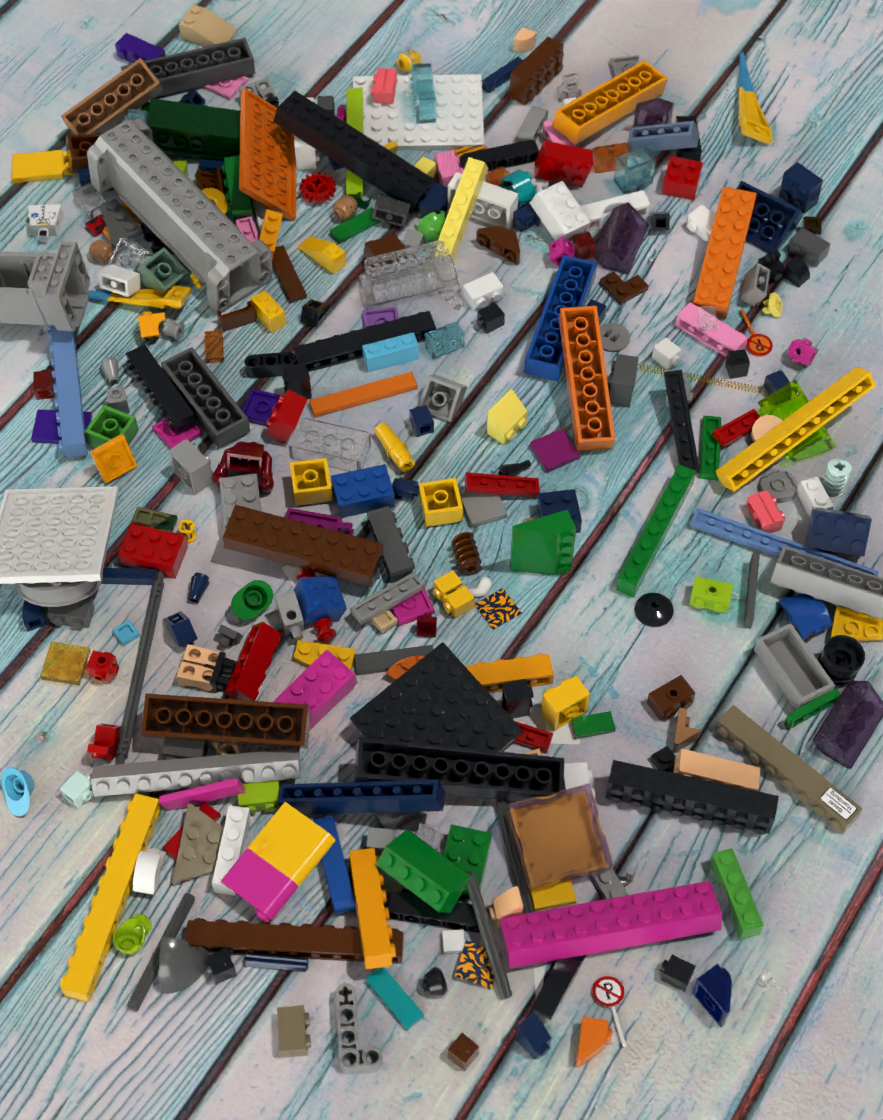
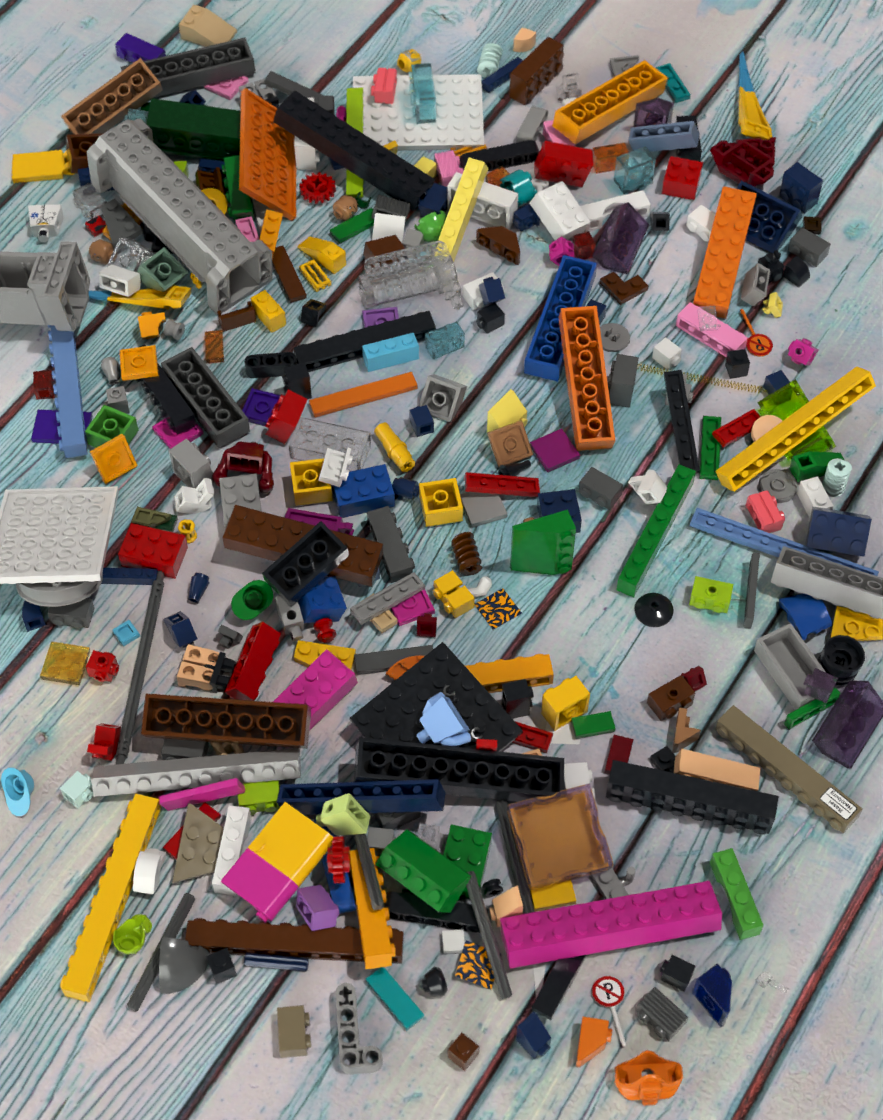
(138, 363): none -> light orange tile
(194, 500): none -> white brick
(288, 86): none -> dark grey tile
(305, 564): none -> black brick
(316, 287): none -> yellow tile
(317, 907): none -> medium lavender brick
(334, 467): none -> white bracket
(338, 859): none -> red gear
(344, 816): none -> yellowish green torso
(369, 871): none -> dark grey axle
(388, 225): none -> white sticker
(444, 723): none -> light blue torso
(485, 744): none -> red tile
(489, 59): none -> light aqua piece
(491, 290): none -> dark blue brick
(492, 887): none -> black bush
(510, 443): none -> medium nougat tile
(600, 488): none -> dark grey brick
(619, 751): none -> dark red tile
(649, 487): none -> white brick
(650, 1087): none -> orange piece
(661, 1014): none -> dark grey brick
(674, 84): none -> teal tile
(695, 678): none -> dark red tile
(746, 160): none -> dark red wedge
(811, 464): none -> green slope
(820, 685): none -> clear purple brick

